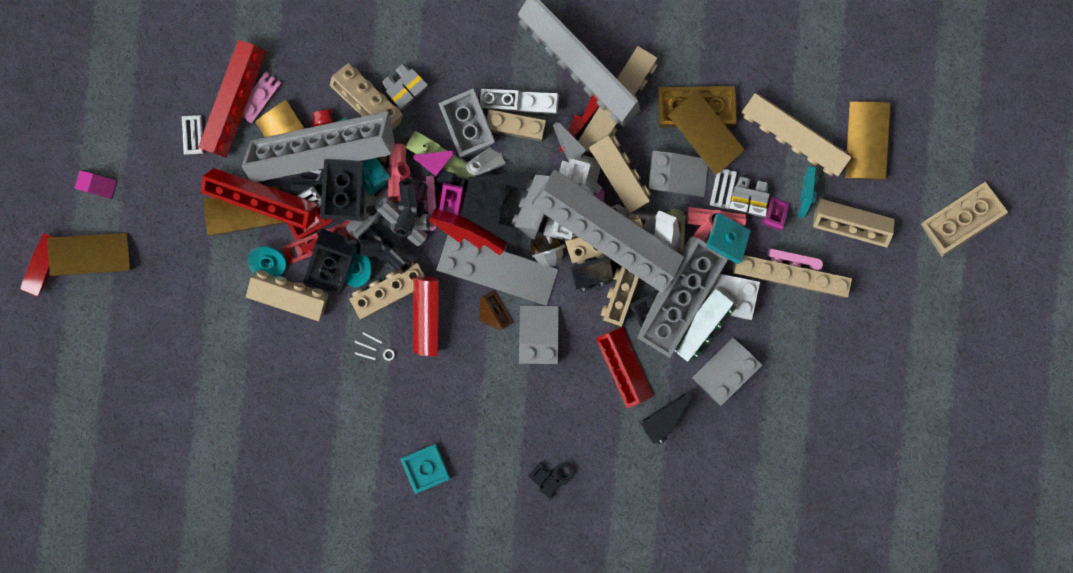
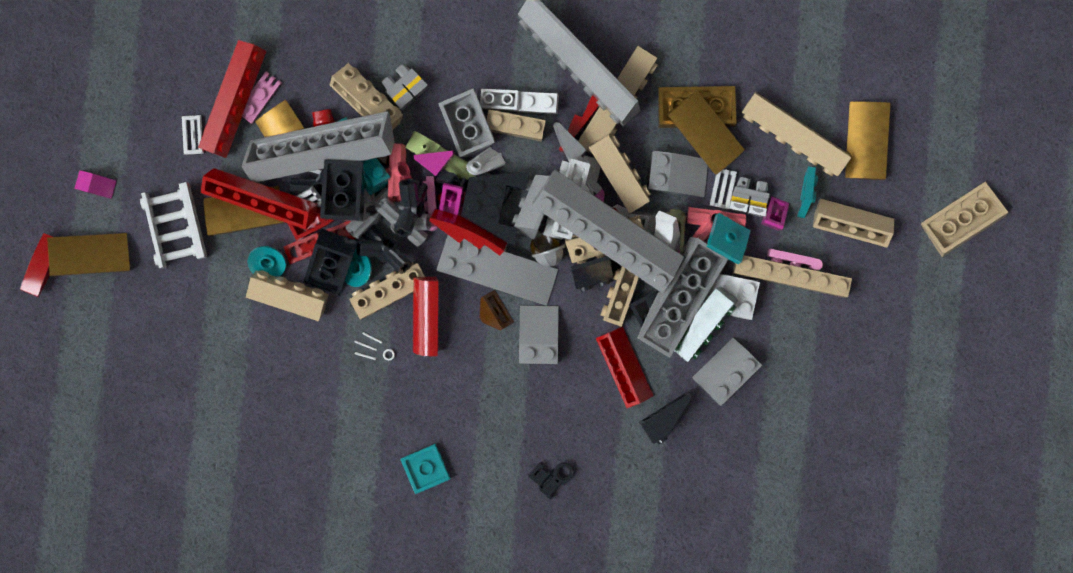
(188, 212): none -> white fence

